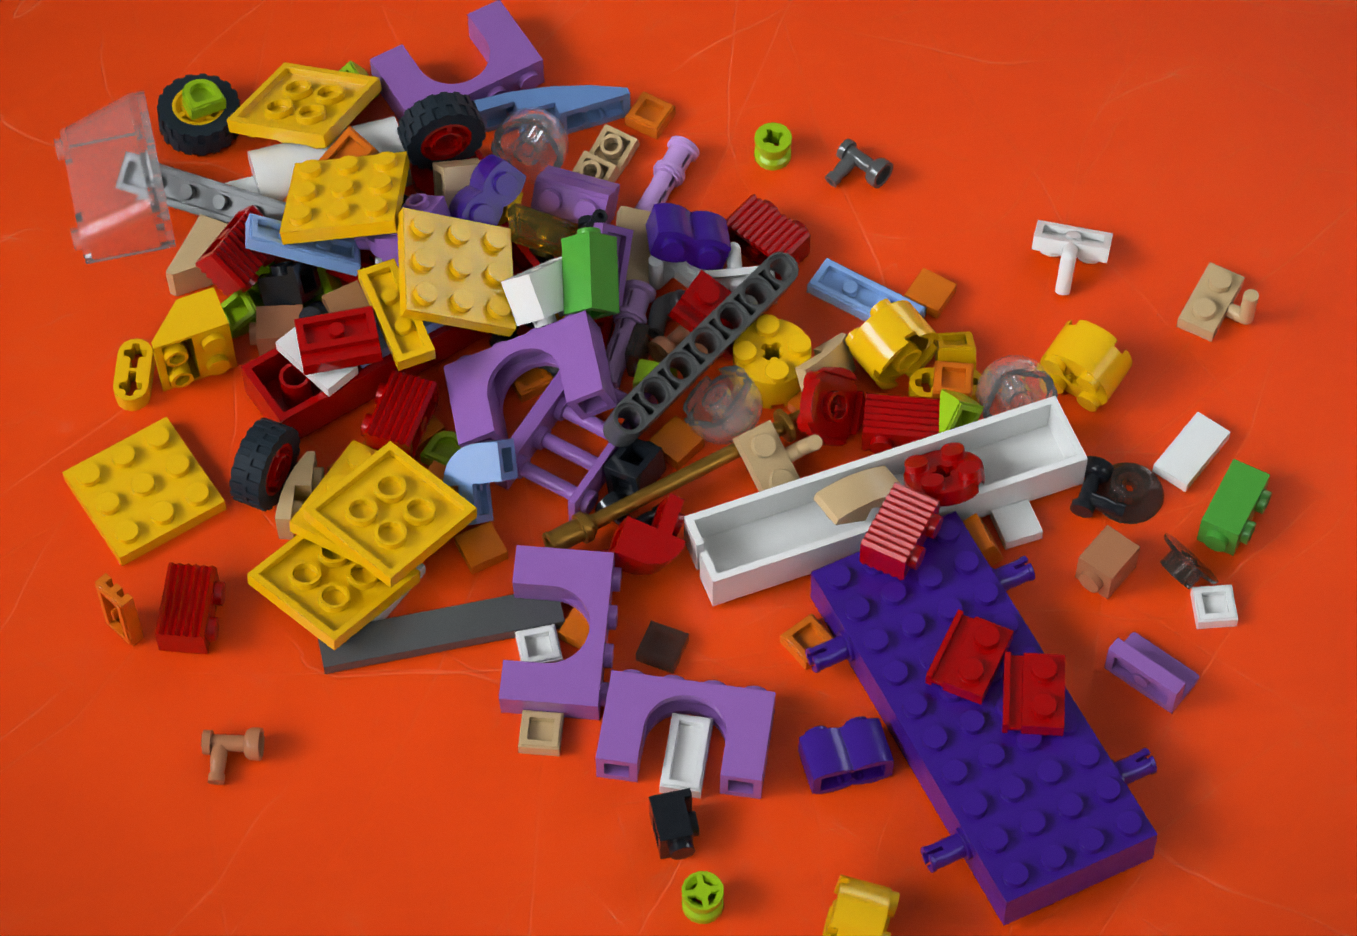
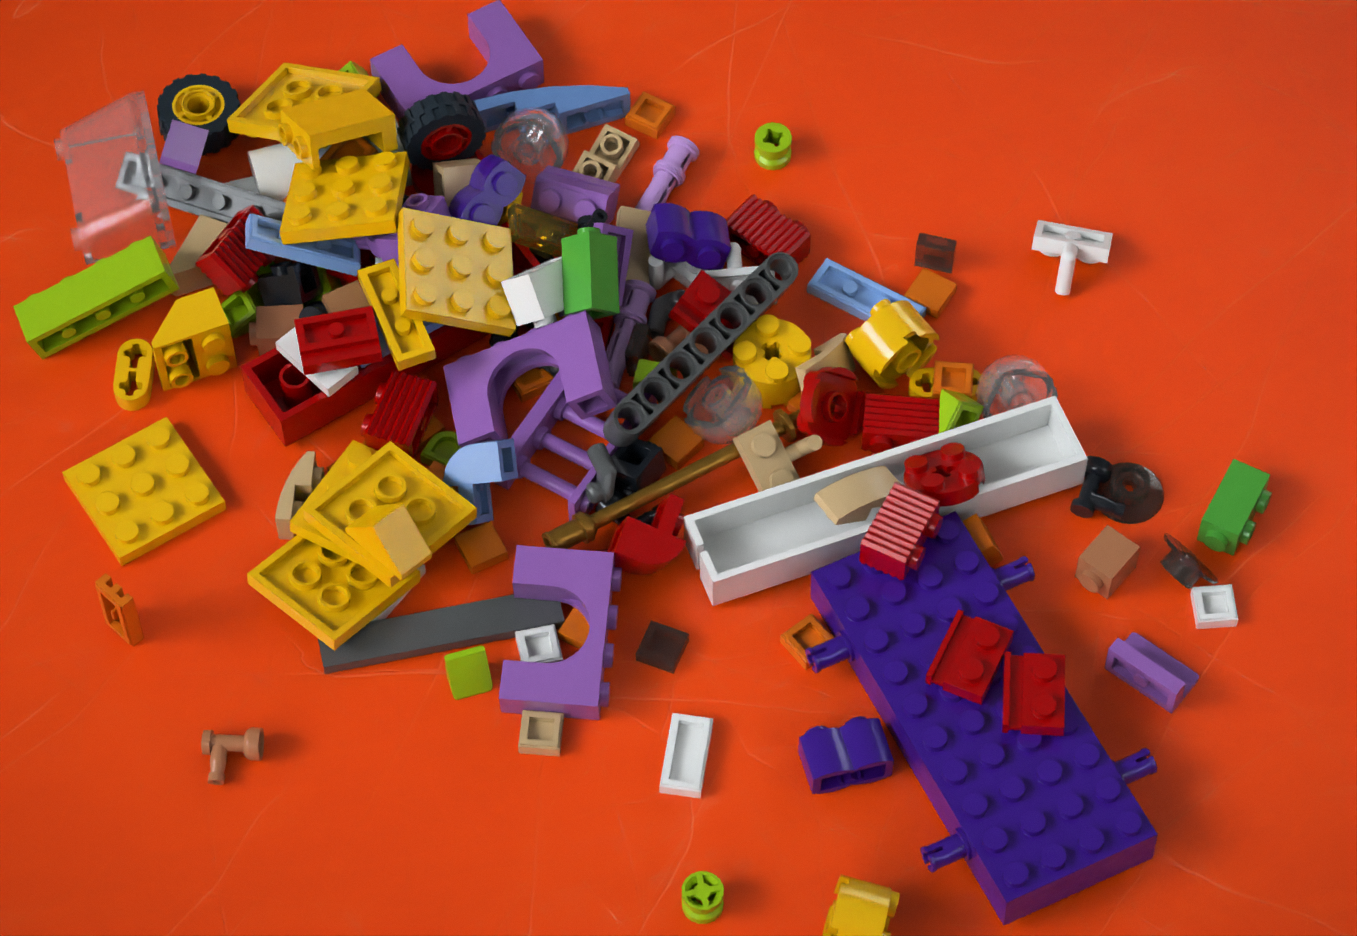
(96, 297): none -> lime brick
(184, 146): none -> medium lavender slope
(189, 608): red brick -> none
(202, 98): lime tile -> none
(264, 463): black wheel -> none
(336, 120): none -> yellow panel
(391, 538): none -> yellow slope
(468, 672): none -> lime slope
(606, 472): none -> dark grey arm
(641, 701): medium lavender arch -> none
(674, 823): black brick -> none
(876, 170): dark grey piece -> none
(935, 253): none -> clear smoke tile
(956, 347): yellow slope -> none
(1016, 524): white tile -> none
(1086, 363): yellow brick -> none
(1191, 451): white tile -> none
(1214, 301): tan plate -> none

